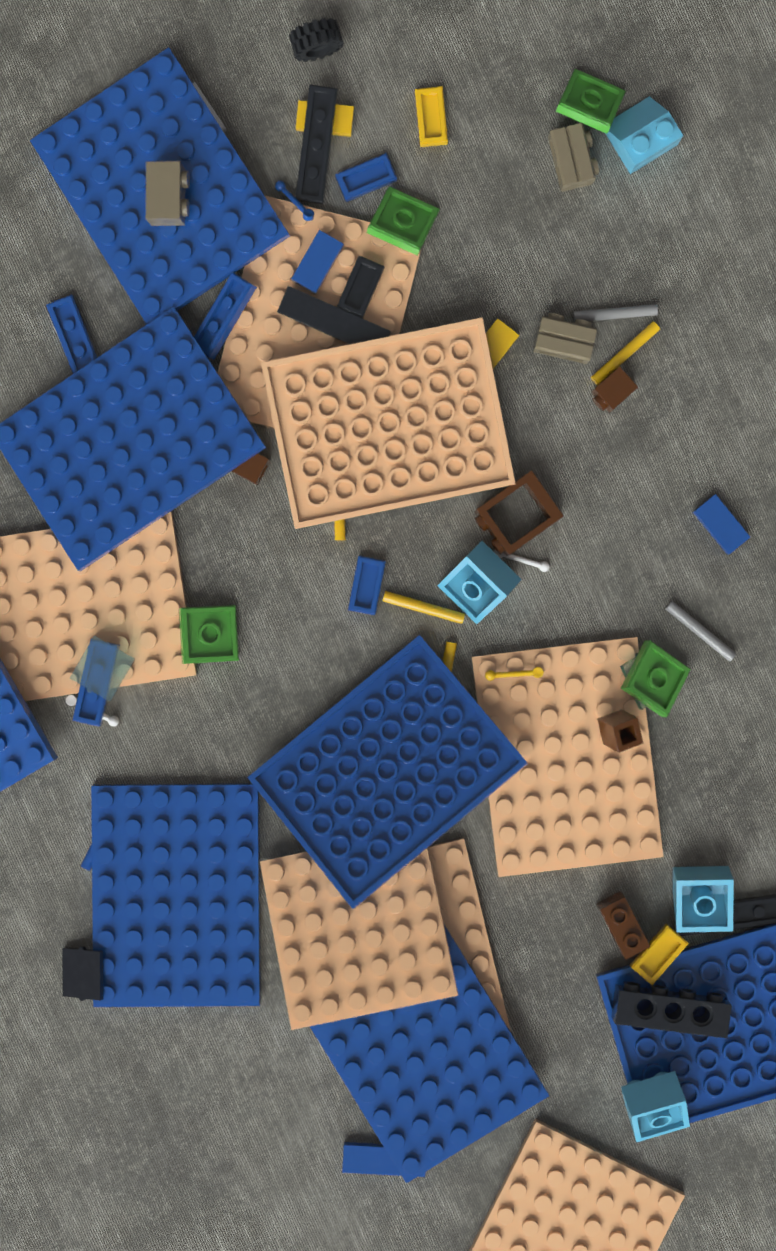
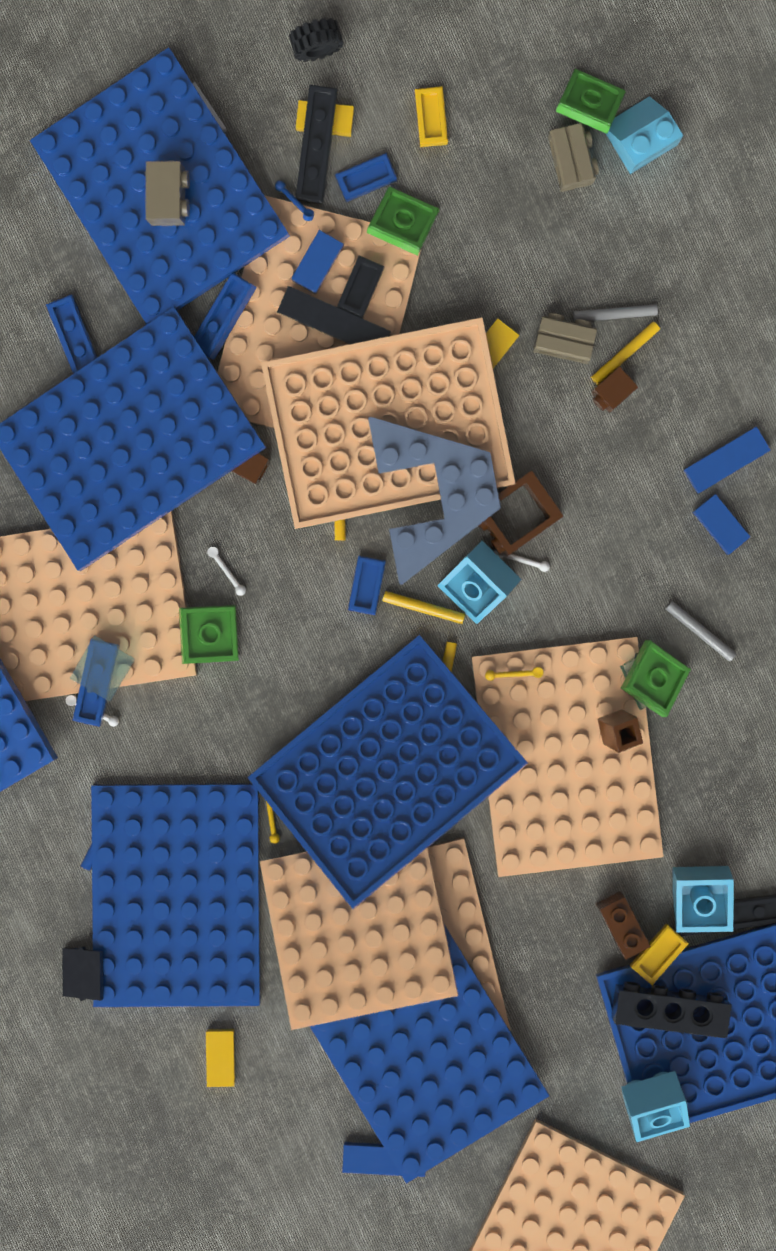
(213, 552): none -> white hinge
(220, 1057): none -> yellow tile
(274, 837): none -> yellow hinge
(464, 485): none -> sand blue wing
(727, 460): none -> blue tile

